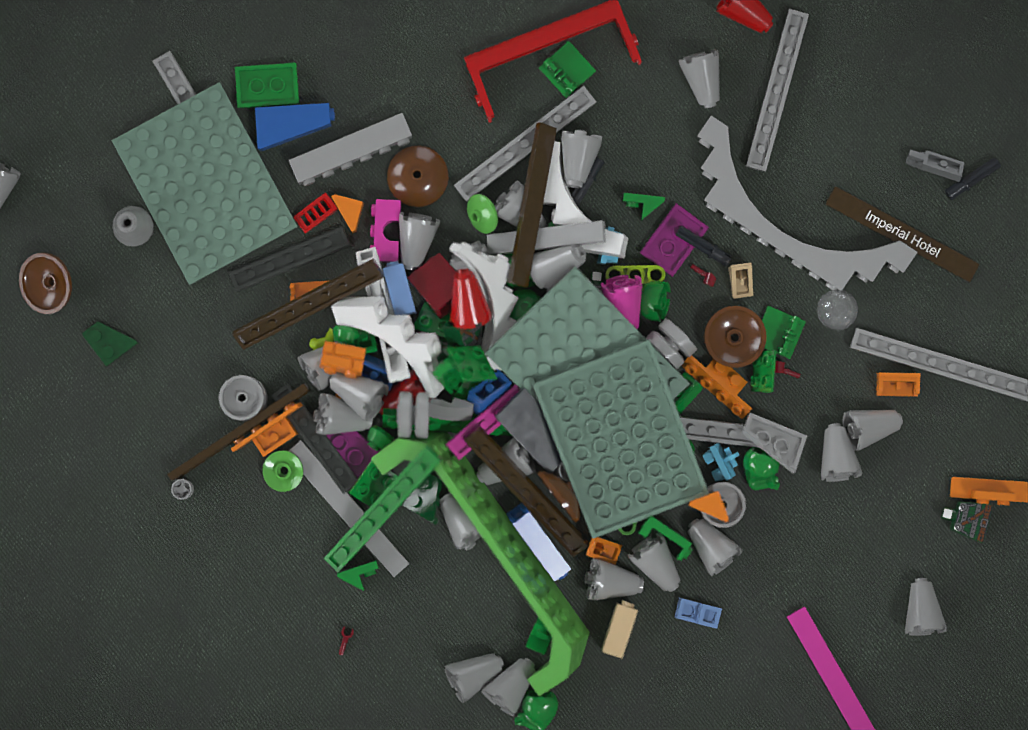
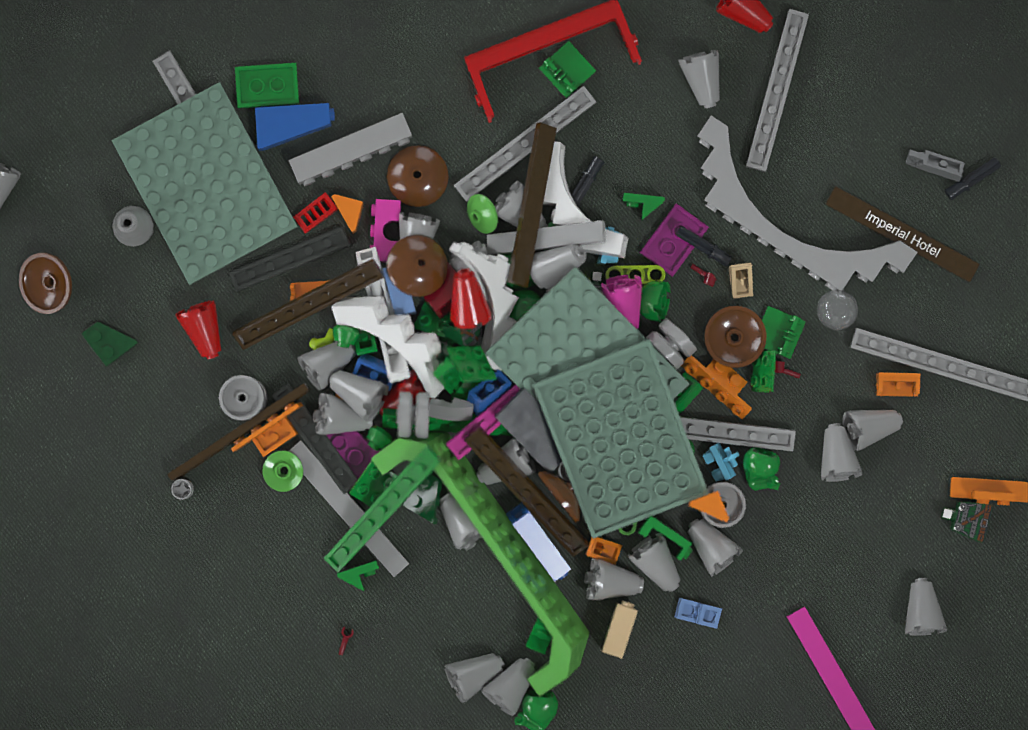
(202, 328): none -> red cone
(342, 359): orange brick -> none
(404, 267): none -> reddish brown dish
(578, 156): light grey cone -> none
(776, 440): light grey wing -> none

